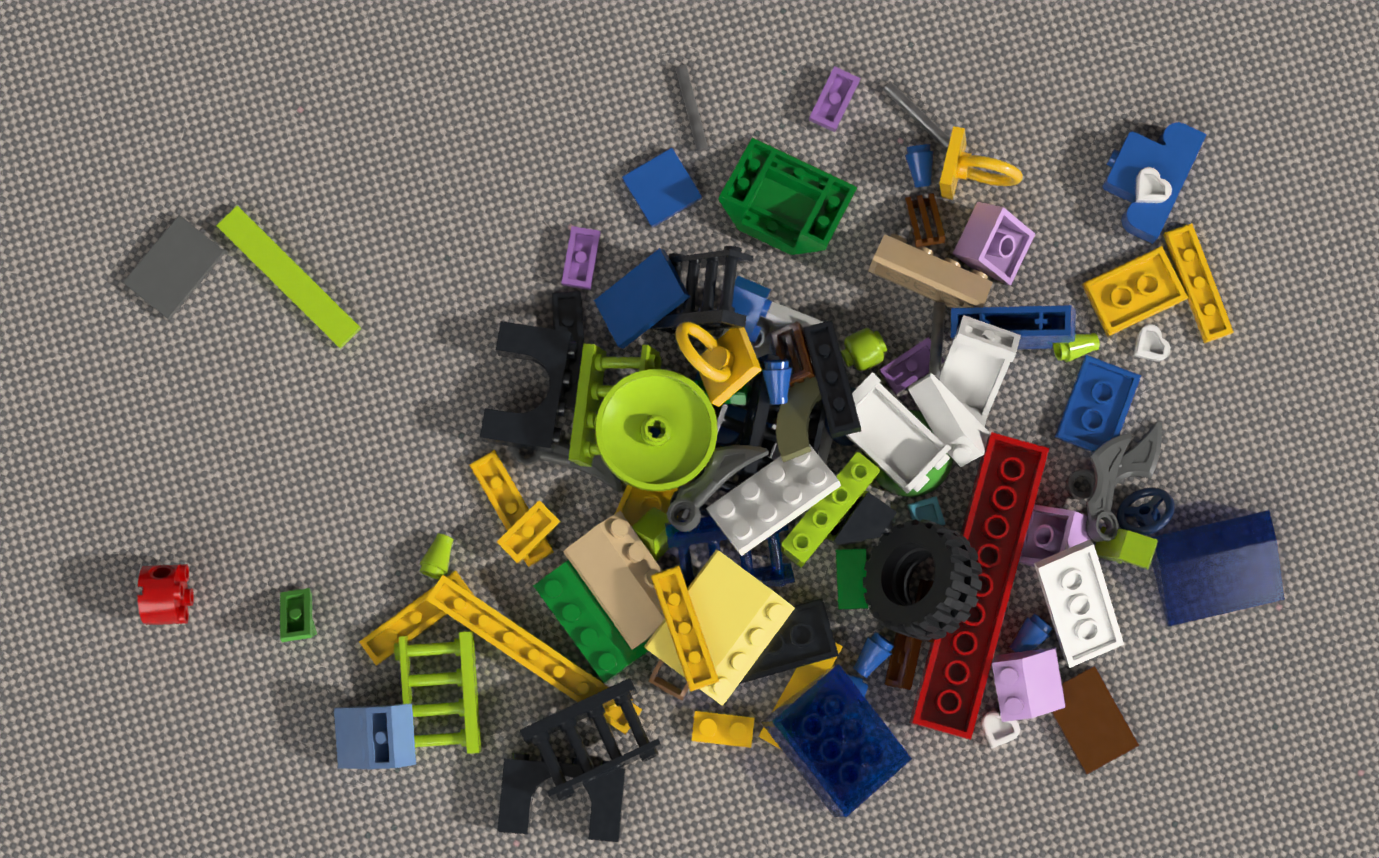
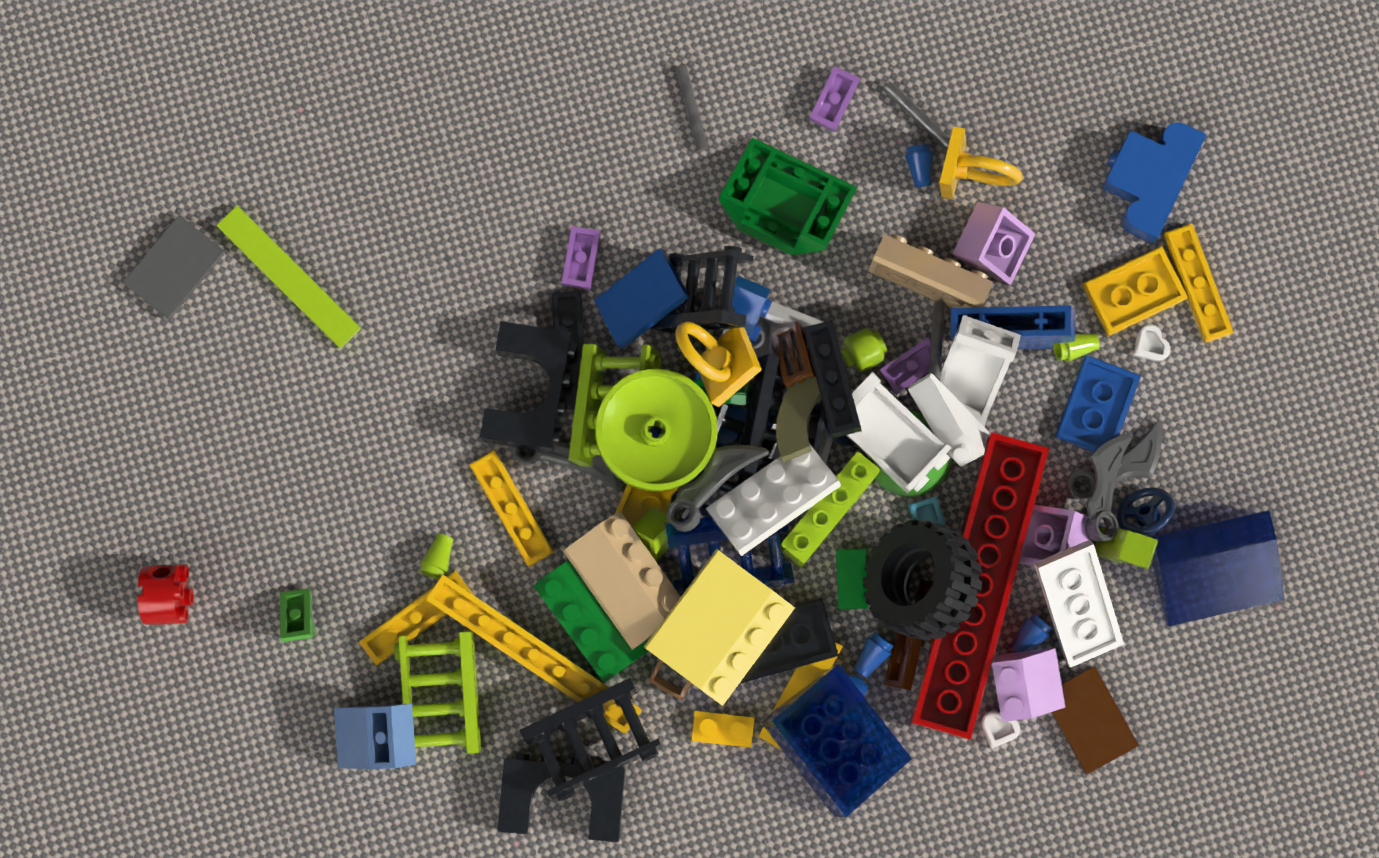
(528, 531): yellow plate -> none
(662, 187): blue tile -> none
(684, 628): yellow tile -> none
(777, 380): blue cone -> none
(863, 521): black slope -> none
(922, 204): reddish brown tile -> none
(1151, 187): white tile -> none

